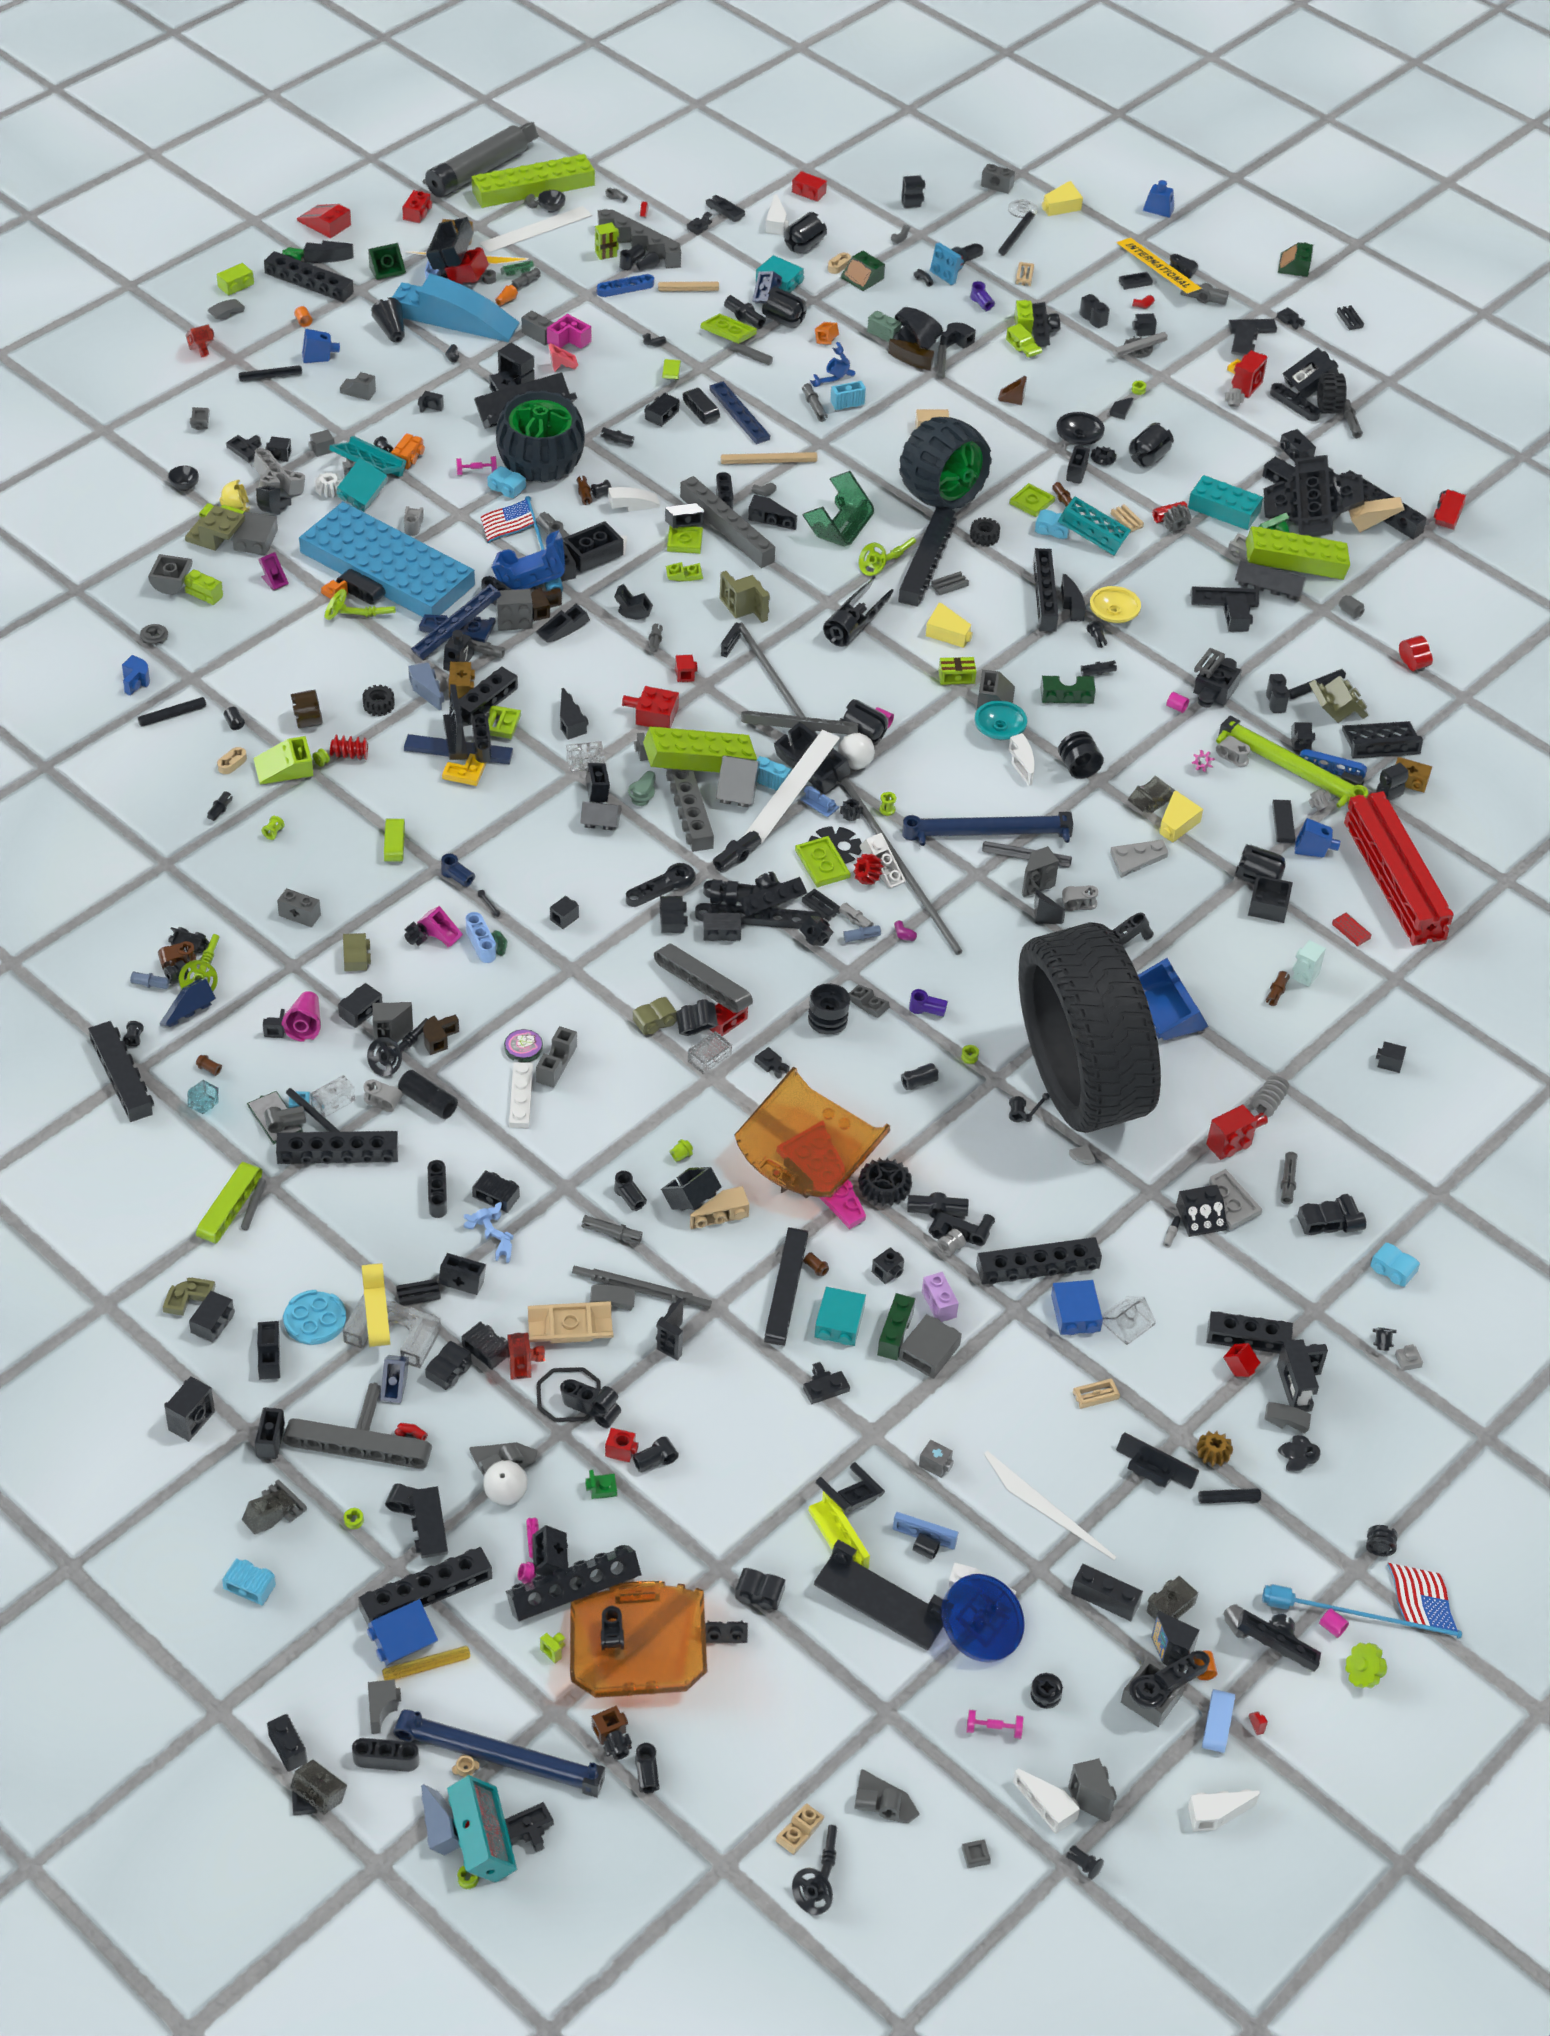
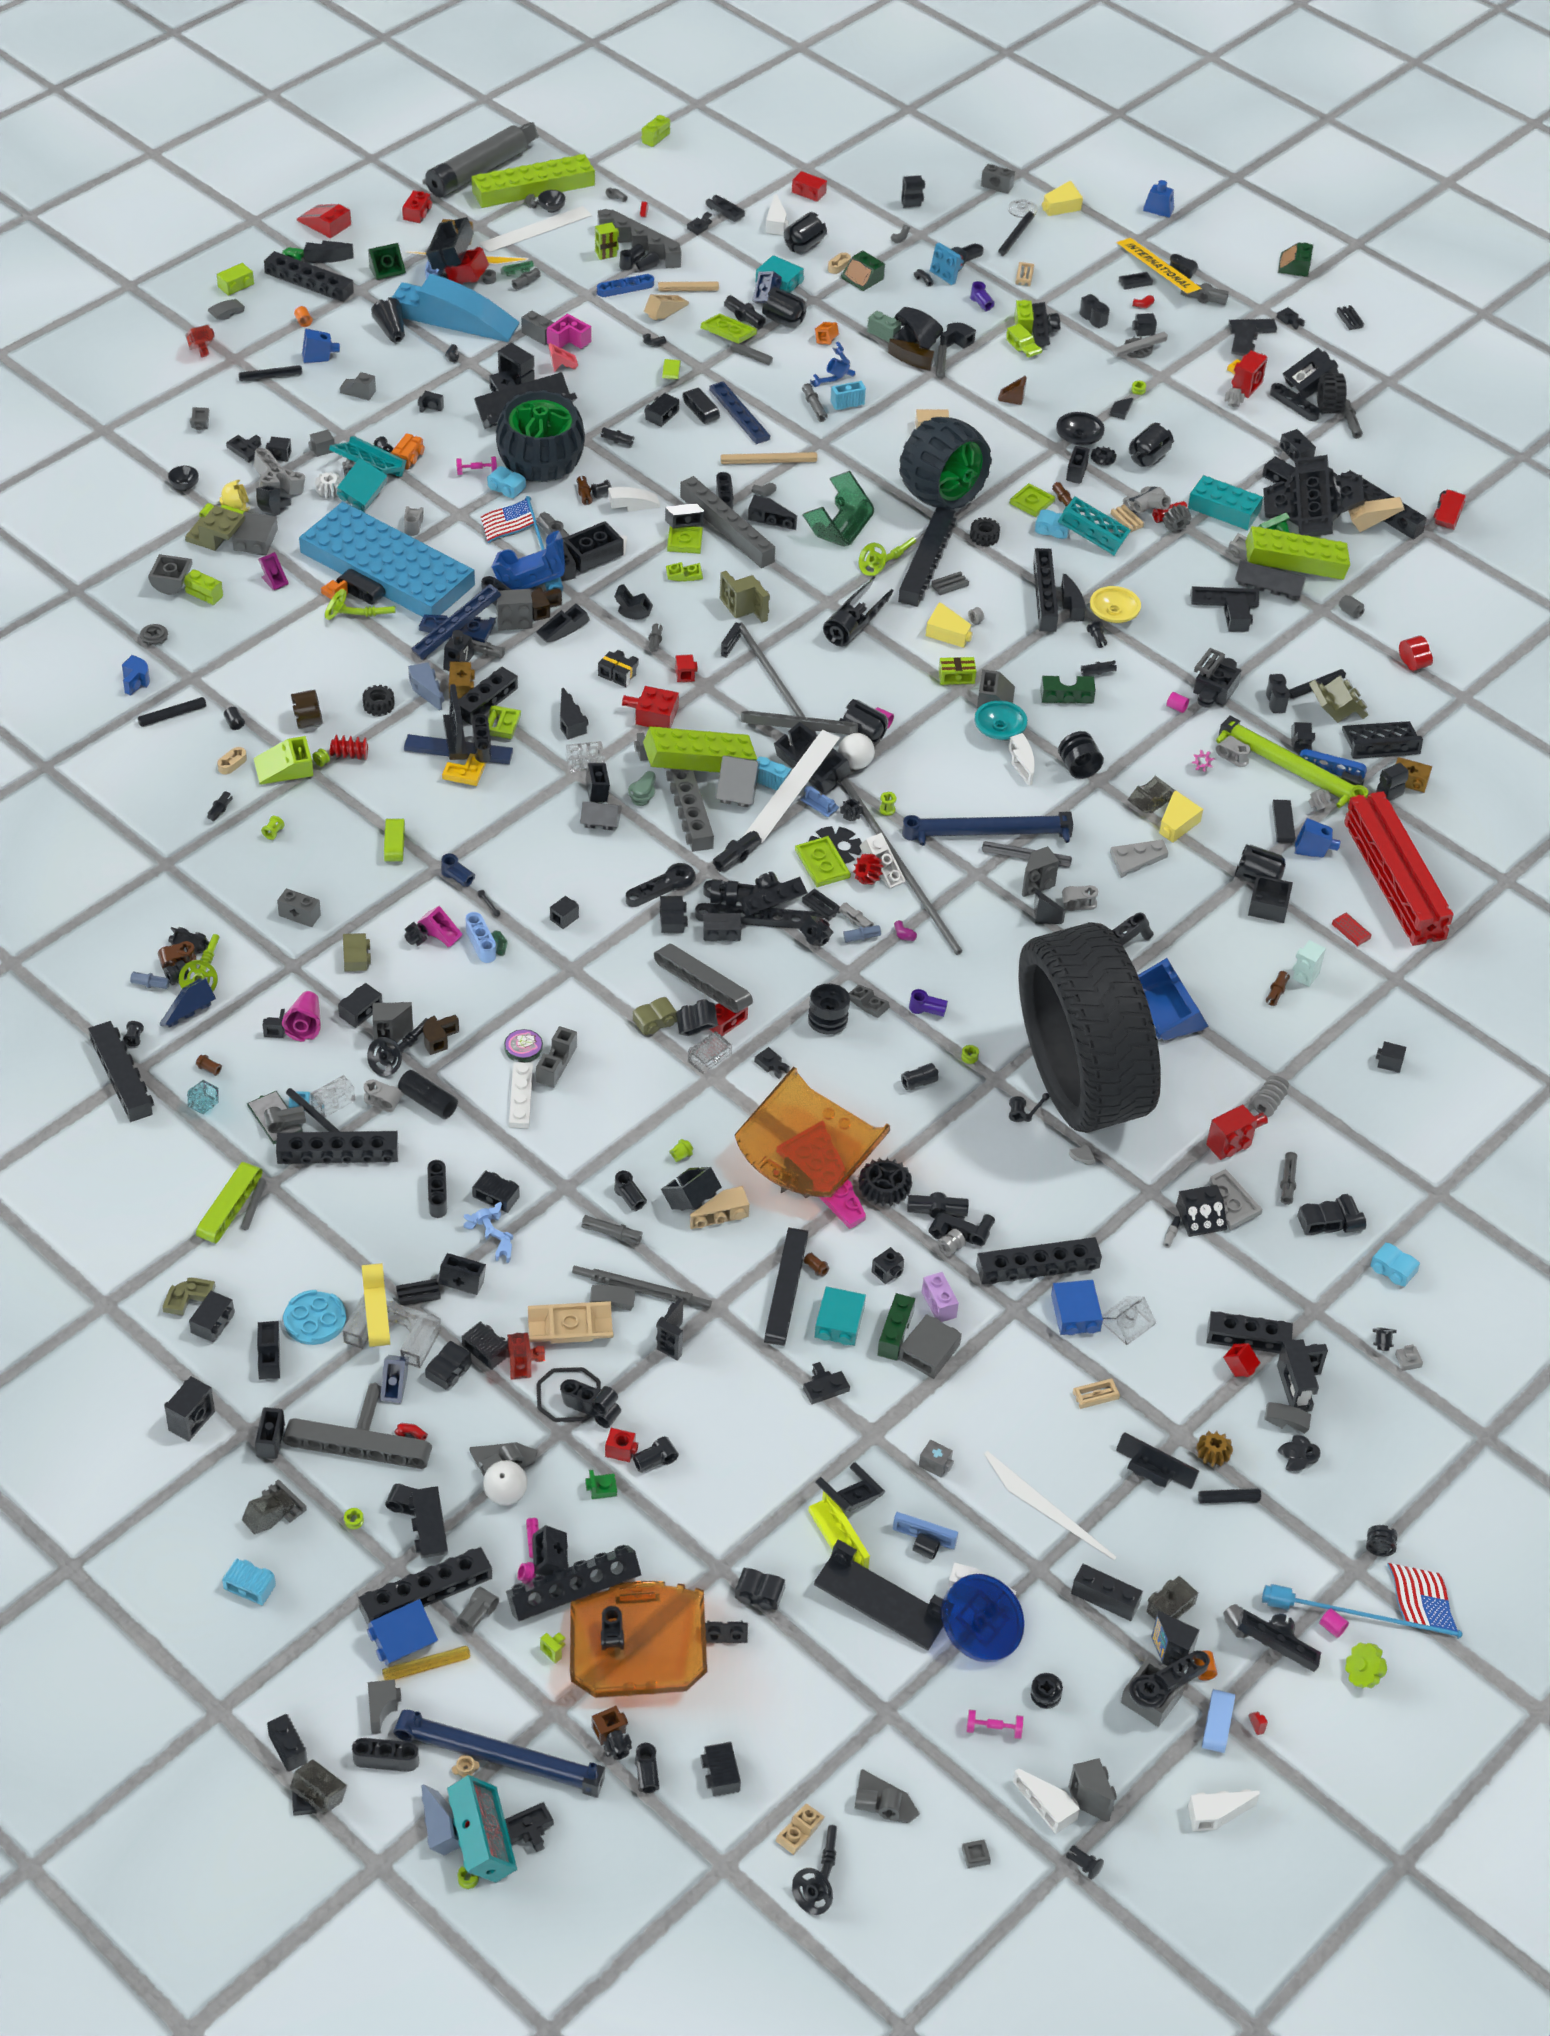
(481, 1603): none -> dark grey piece
(507, 294): orange cone -> none
(617, 667): none -> black hips
(655, 130): none -> lime brick
(664, 305): none -> tan slope
(721, 1768): none -> black brick
(976, 615): none -> light grey bush
(1148, 498): none -> light grey connector

